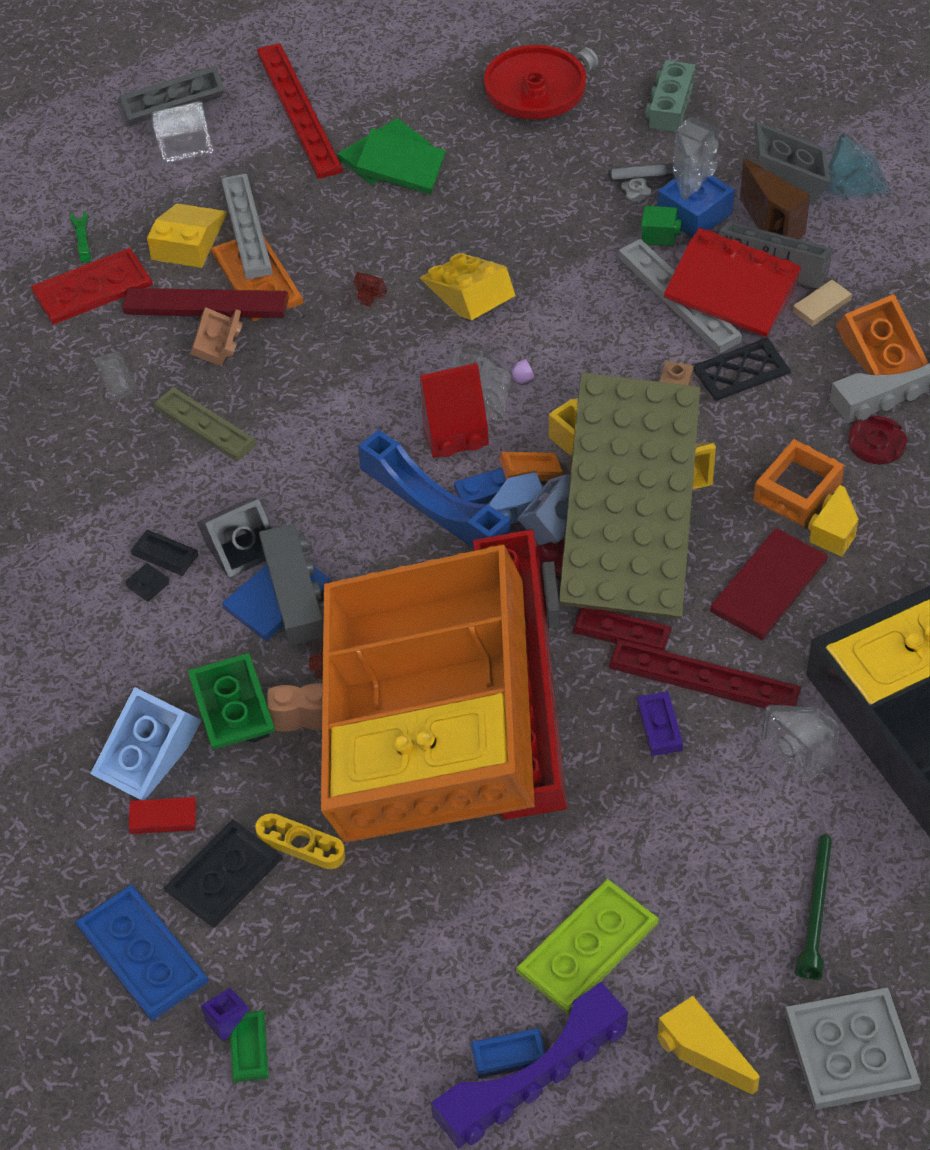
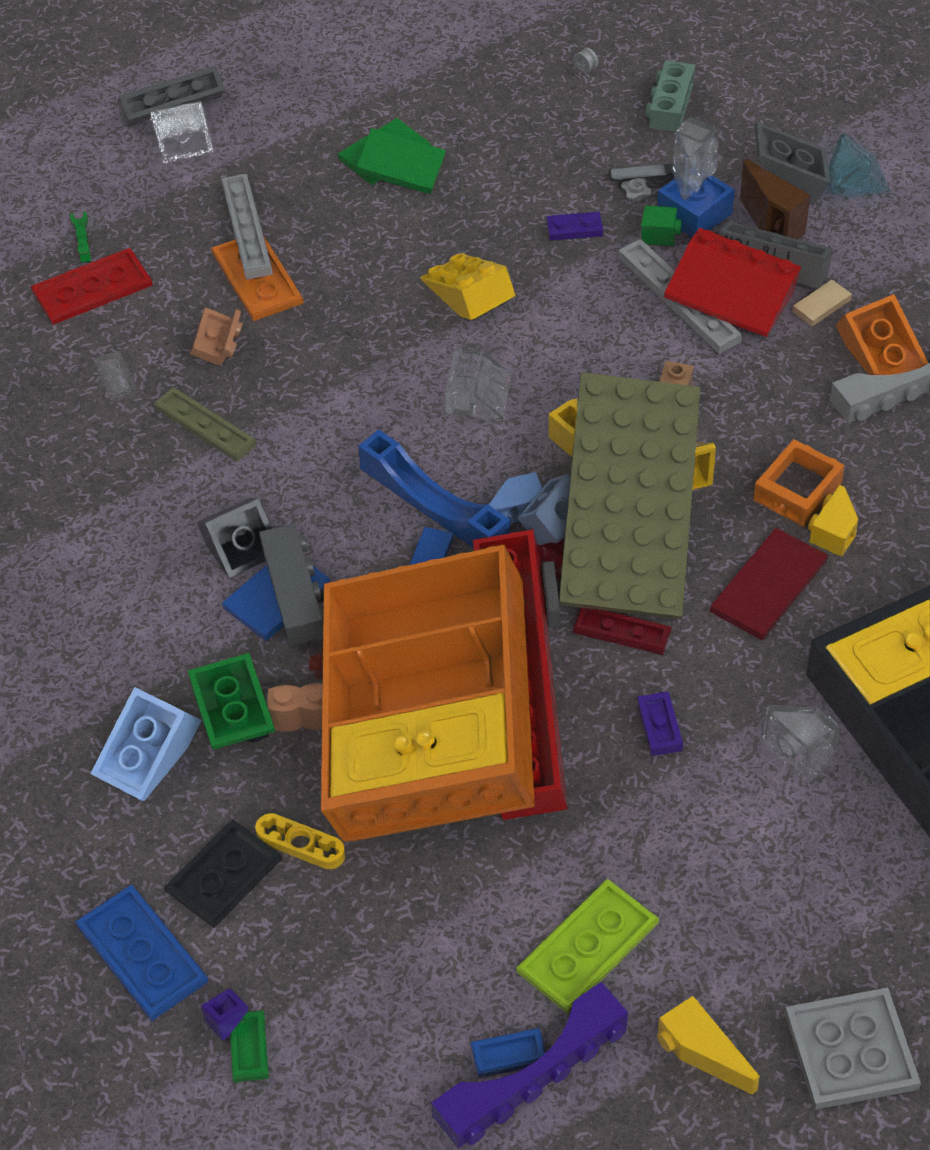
(147, 582): black plate -> none
(162, 815): red tile -> none
(164, 552): black tile -> none
(185, 234): yellow slope -> none
(193, 302): dark red tile -> none
(299, 111): red tile -> none
(368, 288): clear red tile -> none
(432, 545): none -> blue tile
(453, 410): red slope -> none
(480, 487): blue plate -> none
(522, 372): lavender hinge -> none
(522, 463): orange tile -> none
(535, 81): red dish -> none
(574, 226): none -> dark purple plate
(702, 676): dark red tile -> none
(772, 357): black window -> none
(810, 958): dark green piece -> none
(877, 440): dark red tile -> none

